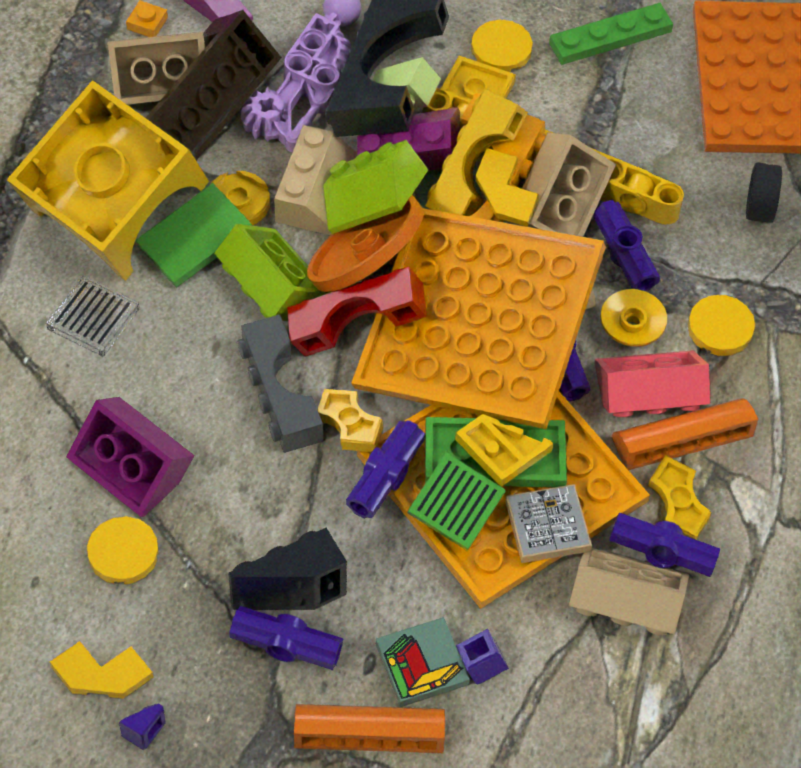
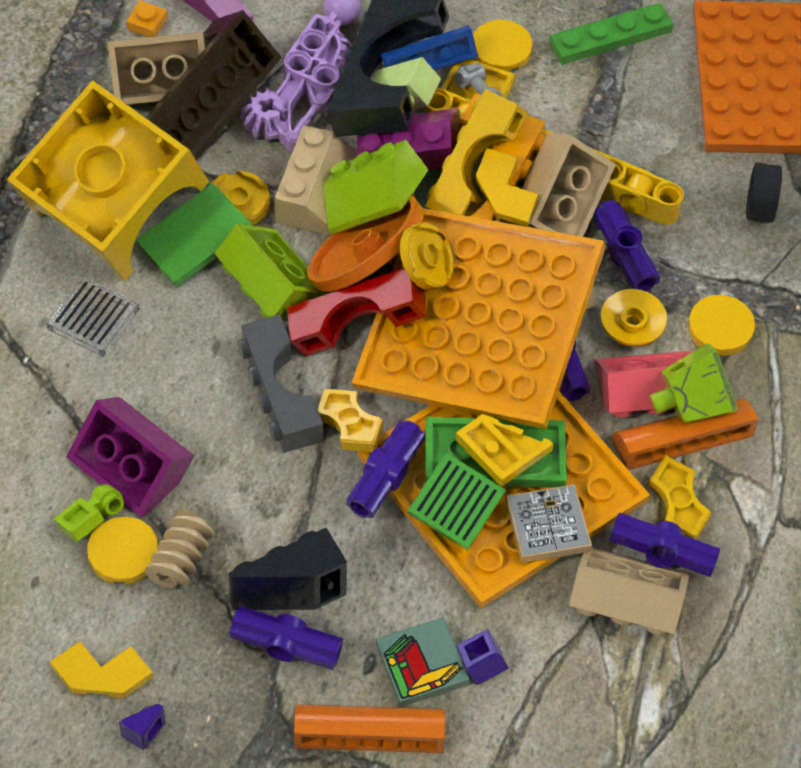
(83, 516): none -> lime plate
(179, 549): none -> tan piece
(426, 256): none -> yellow tile
(437, 51): none -> blue tile
(473, 76): none -> light grey bar
(695, 387): none -> lime torso

